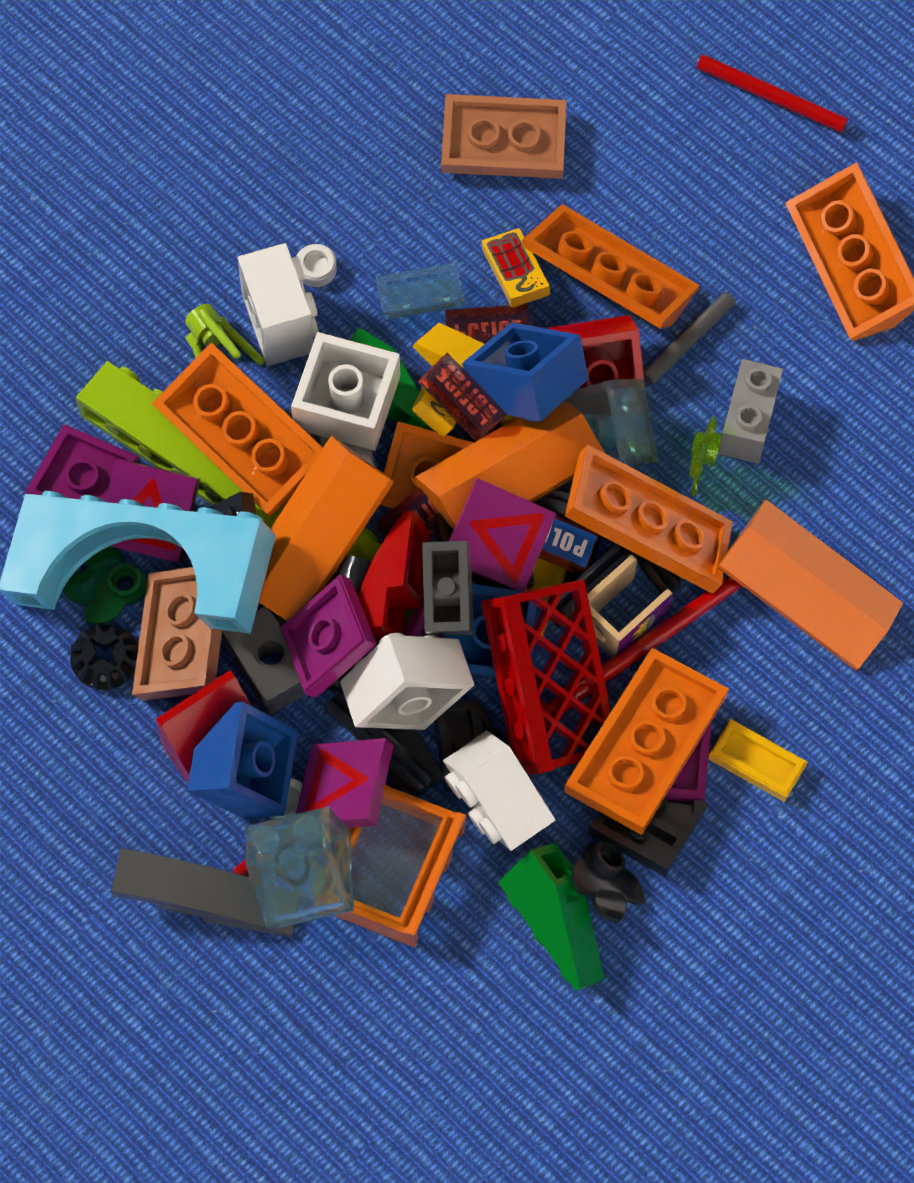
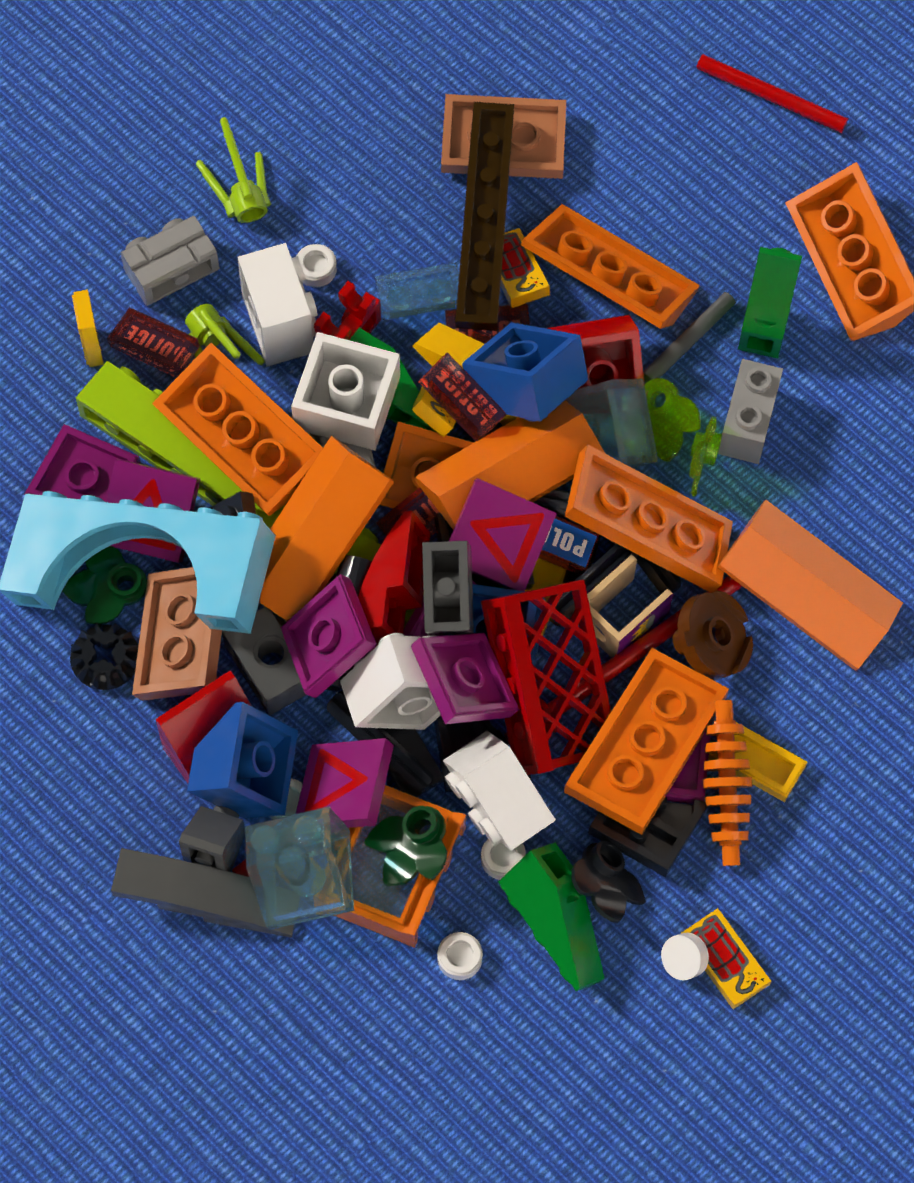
(87, 328): none -> yellow tile
(153, 342): none -> clear red tile
(169, 259): none -> light grey brick
(213, 838): none -> dark grey slope
(246, 199): none -> lime plant
(360, 312): none -> red plate
(406, 849): none -> dark green plate
(459, 956): none -> white tile
(464, 678): none -> magenta tile
(484, 216): none -> dark brown plate
(498, 859): none -> white tile
(671, 419): none -> clear neon green plate
(685, 956): none -> white tile
(696, 640): none -> reddish brown plate
(725, 728): none -> orange piece
(730, 961): none -> tile
(769, 301): none -> green slope

